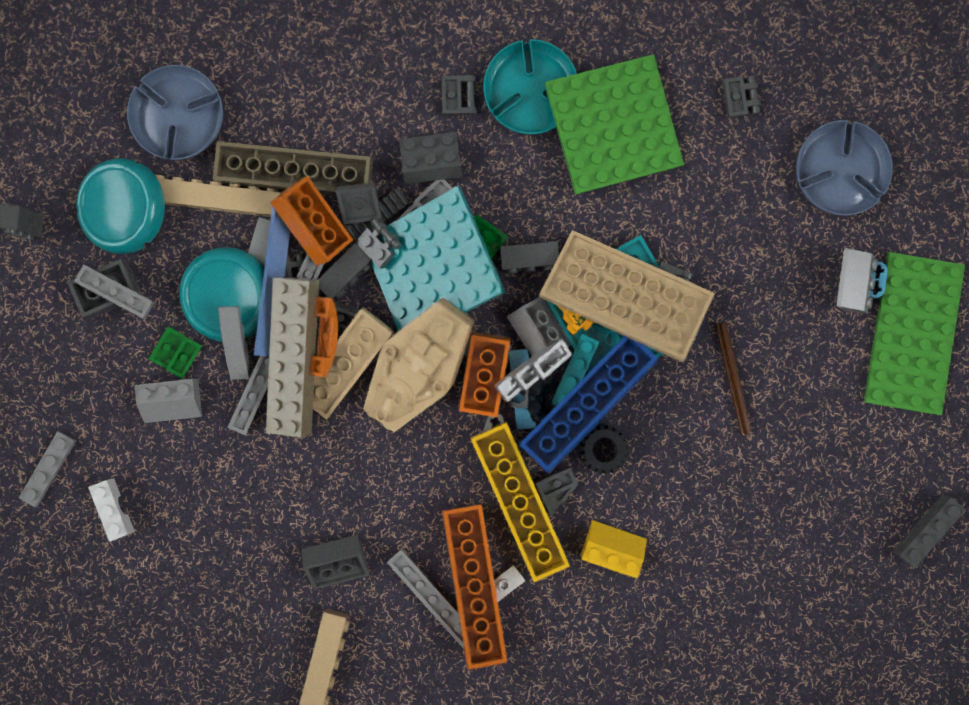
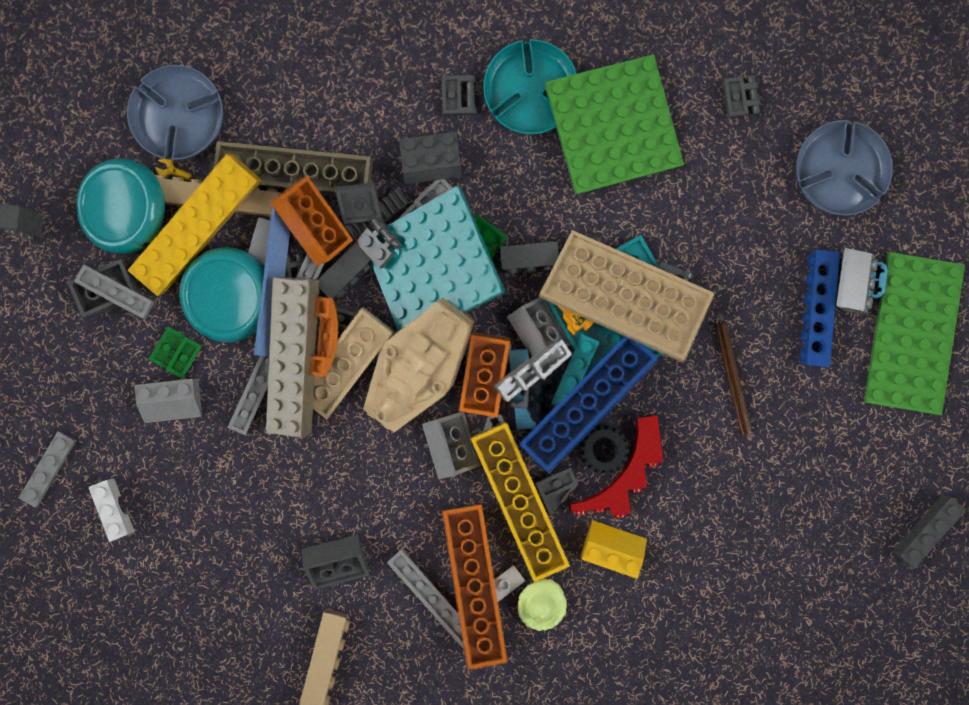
(172, 170): none -> yellow bar
(195, 224): none -> yellow brick
(234, 342): light grey slope -> none
(451, 445): none -> light grey slope
(542, 605): none -> yellowish green piece
(615, 497): none -> red arch
(830, 262): none -> blue brick

